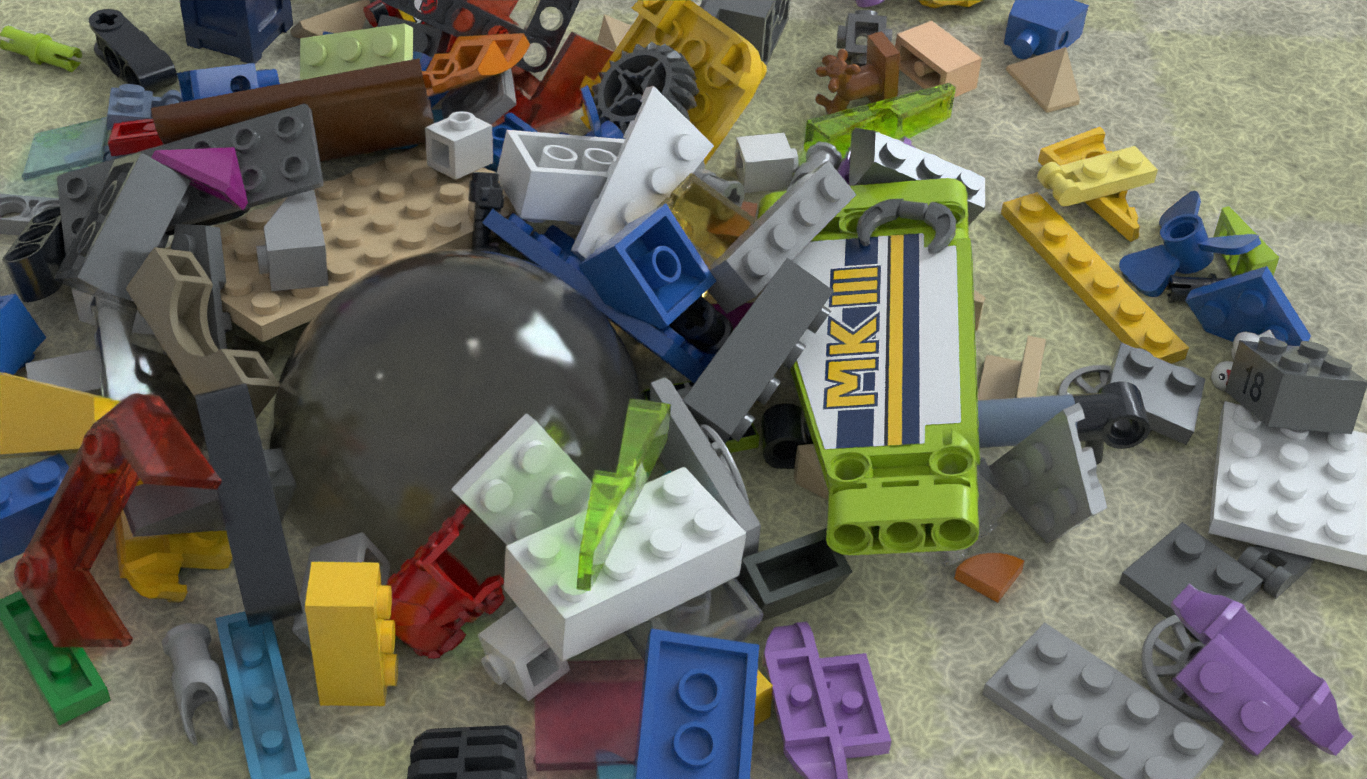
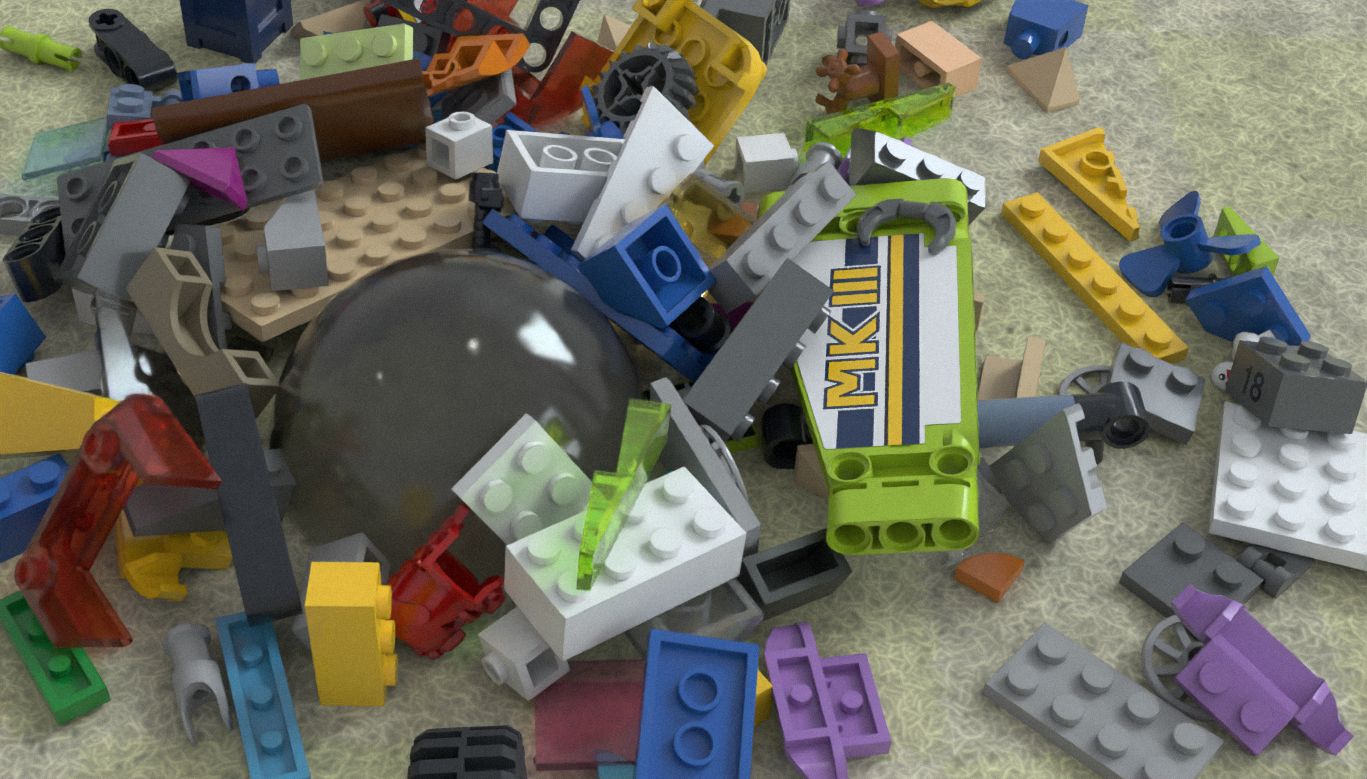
(1097, 176): light yellow plate -> none

